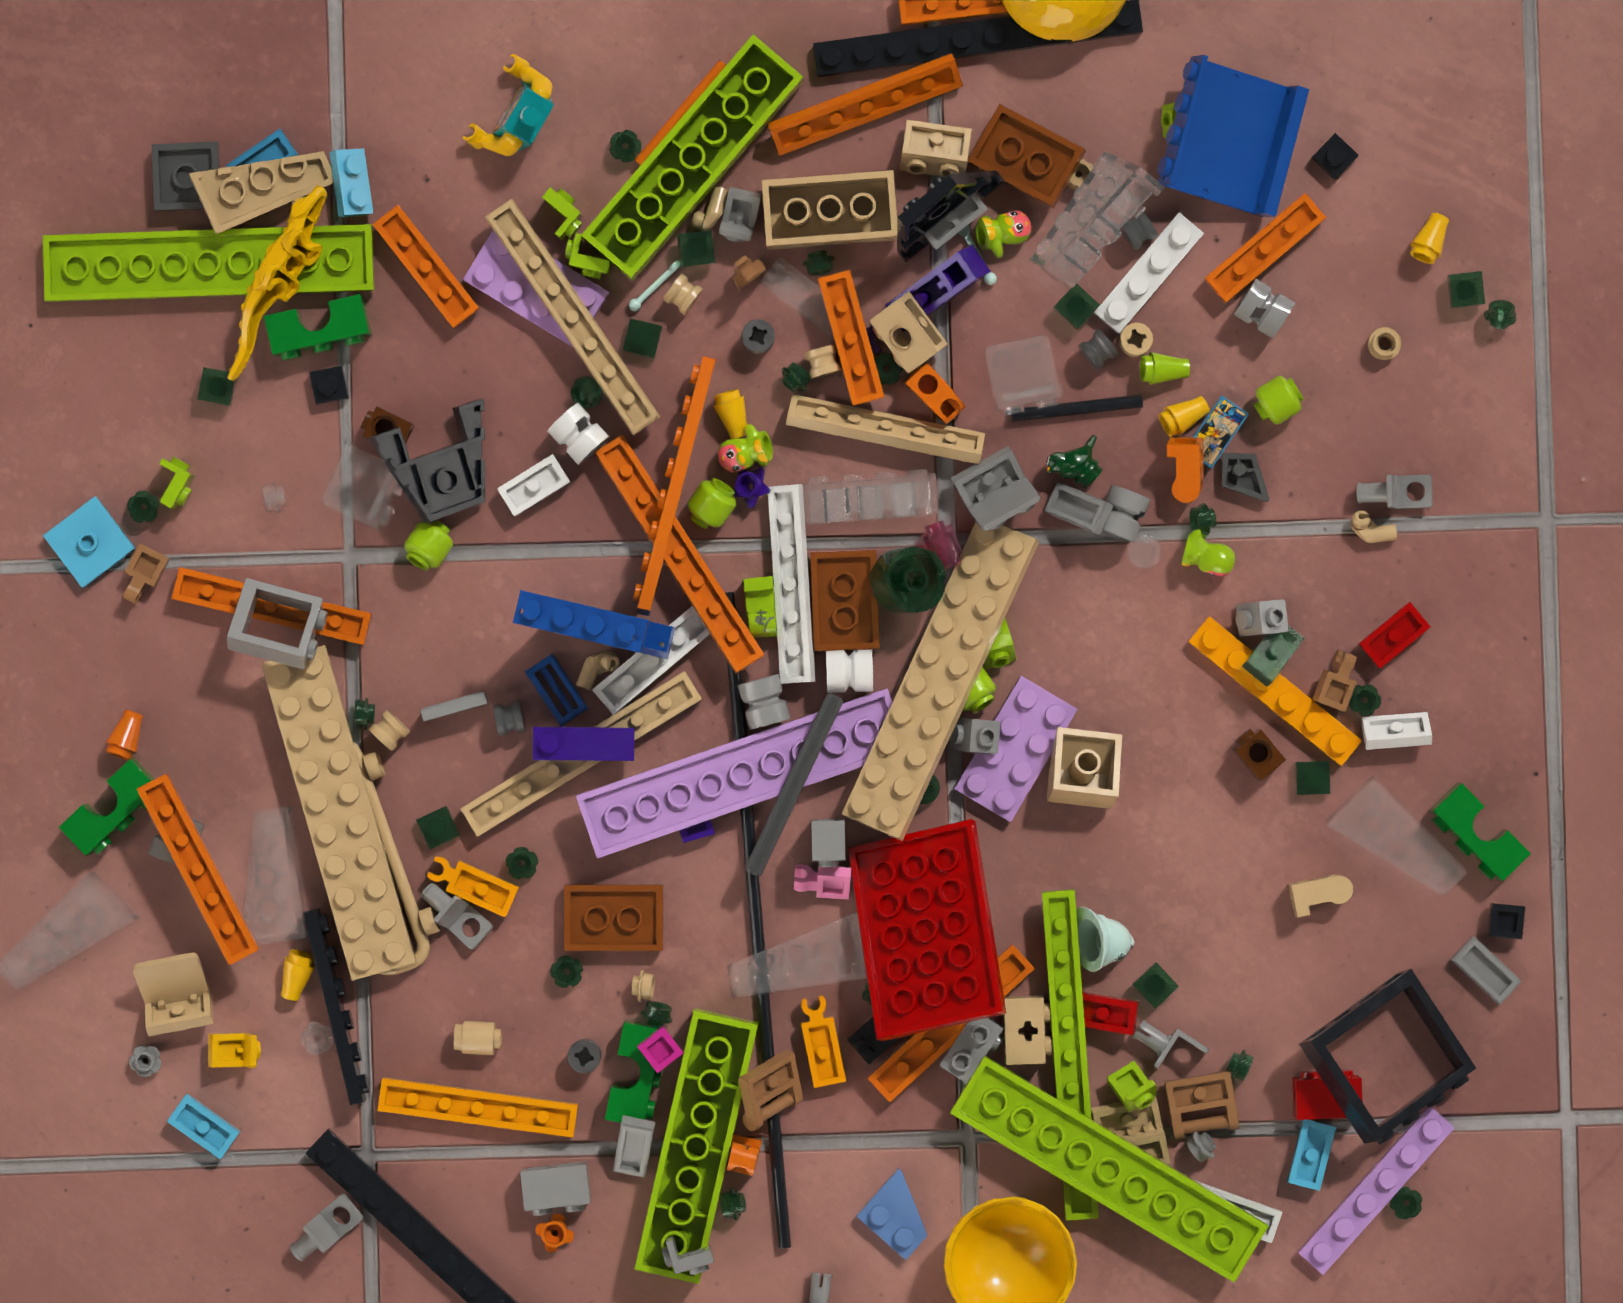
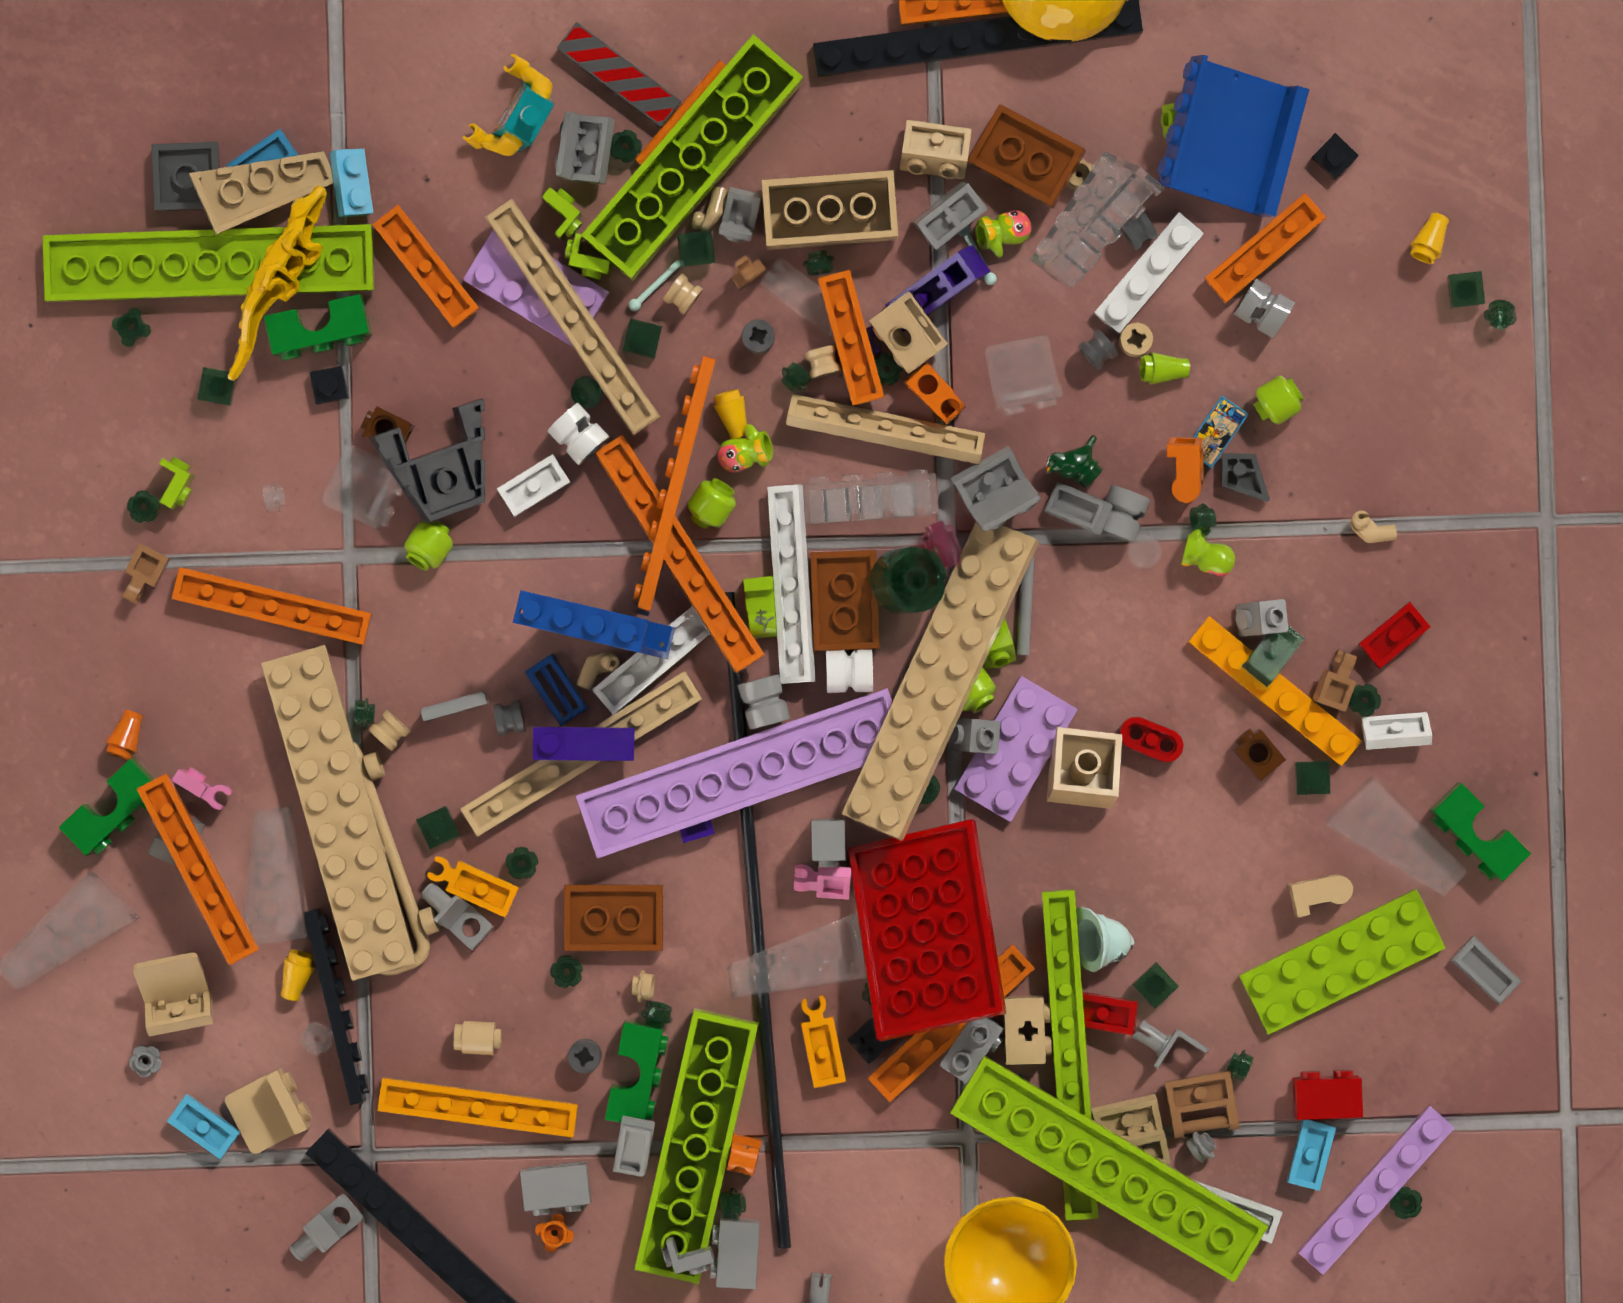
(89, 542): medium azure plate -> none
(140, 328): none -> clear green plate
(194, 782): none -> bright pink plate
(233, 1050): yellow bracket -> none
(241, 642): light grey window -> none
(268, 1110): none -> tan bracket
(584, 148): none -> light grey bracket
(618, 75): none -> tile
(660, 1049): dark pink plate -> none
(736, 1253): none -> light grey brick
(759, 487): dark purple plate -> none
(766, 1082): medium nougat plate -> none
(794, 785): dark grey axle -> none
(865, 104): orange plate -> none
(895, 1216): medium blue wing -> none
(942, 199): black wing -> none
(1025, 611): none -> light grey bar
(1076, 306): clear green plate -> none
(1080, 407): black bar -> none
(1132, 1087): lime bracket -> none
(1151, 738): none -> red plate
(1181, 416): yellow cone -> none
(1338, 1084): black window -> none
(1342, 961): none -> lime plate
(1392, 336): tan plate -> none
(1395, 492): light grey bracket -> none
(1506, 921): black plate -> none

